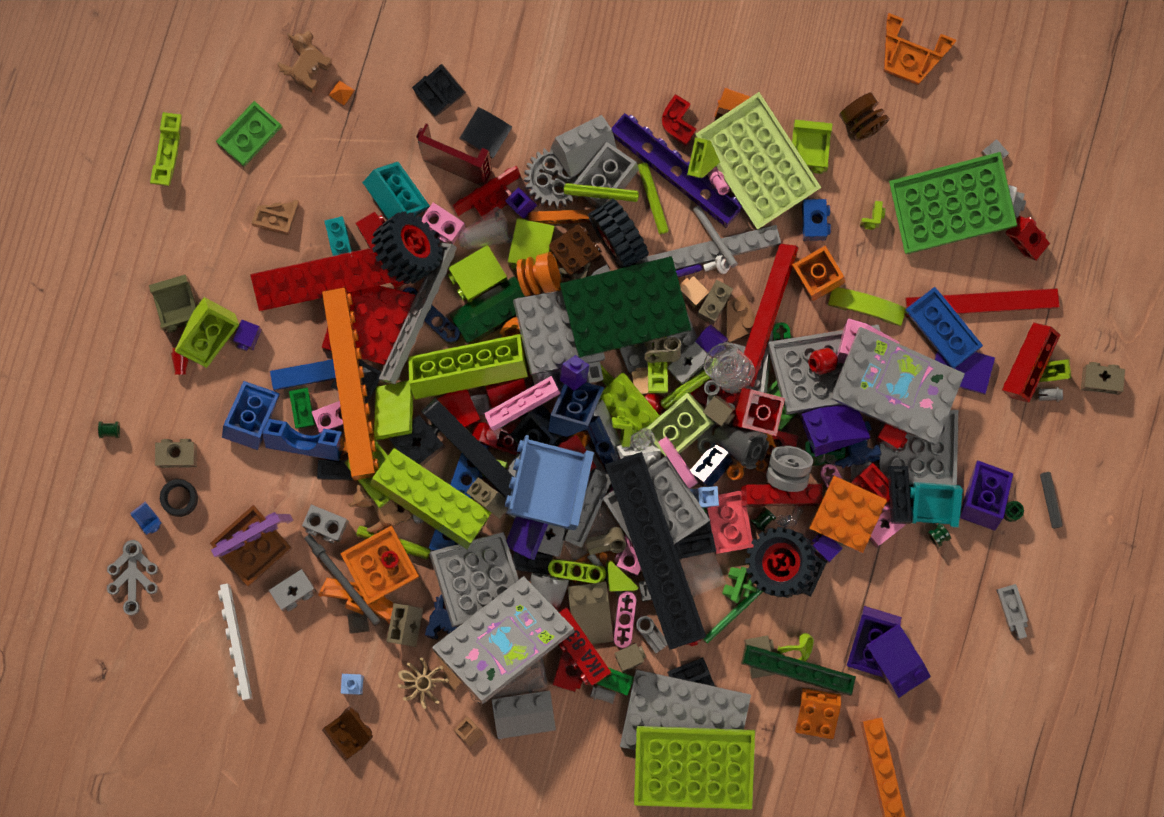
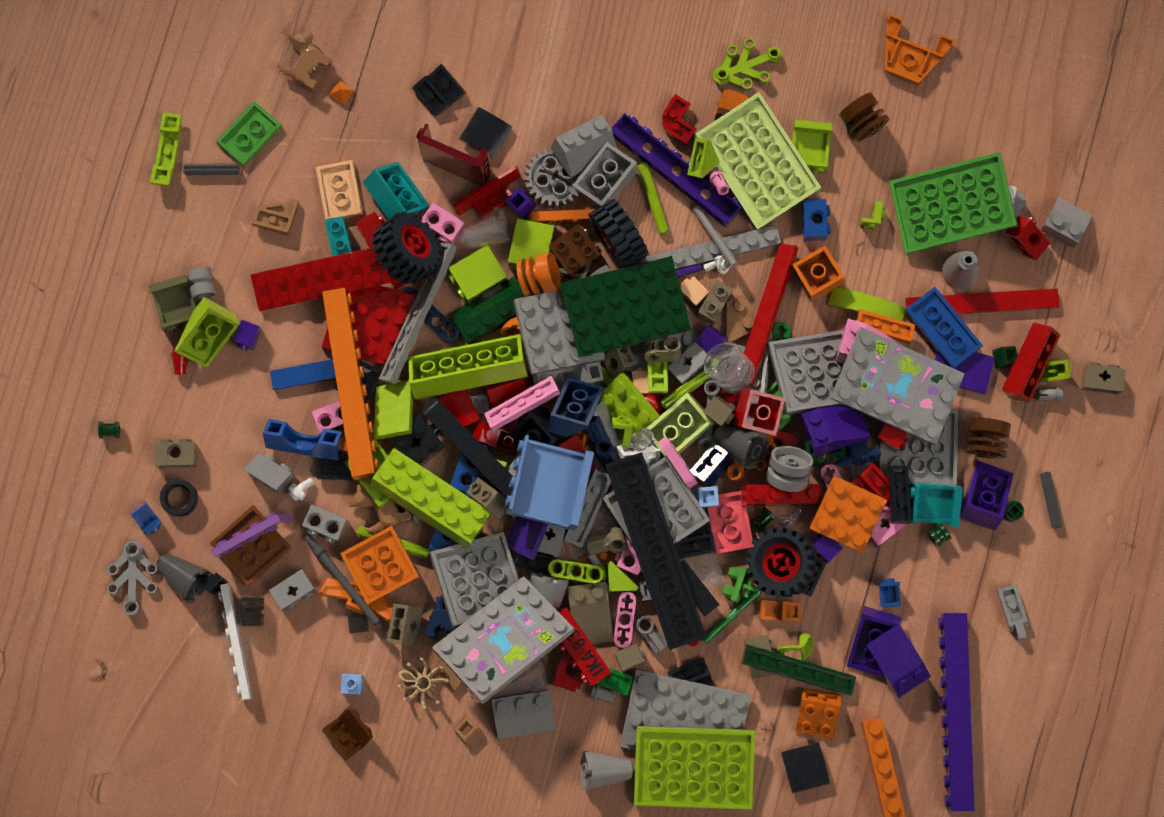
(183, 576): none -> dark grey cone
(201, 284): none -> light grey wheel
(211, 169): none -> dark grey axle
(213, 583): none -> black plate
(249, 415): blue slope -> none
(251, 611): none -> clear smoke wheel
(269, 473): none -> light grey slope
(297, 491): none -> white plate
(301, 408): green plate -> none
(339, 190): none -> light nougat tile
(385, 555): red bush -> none
(574, 372): dark purple brick -> none
(601, 192): lime axle -> none
(603, 770): none -> light grey cone
(619, 360): none -> dark tan brick
(702, 597): none -> black tile
(744, 66): none -> lime plant
(780, 611): none -> orange slope
(805, 767): none -> black slope
(823, 361): red head -> none
(889, 593): none -> blue bracket
(894, 328): none -> orange plate
(956, 711): none -> dark purple brick
(961, 269): none -> light grey cone
(988, 434): none -> reddish brown wheel
(994, 148): light grey plate -> none
(1004, 356): none -> dark green slope
(1066, 222): none -> light grey slope

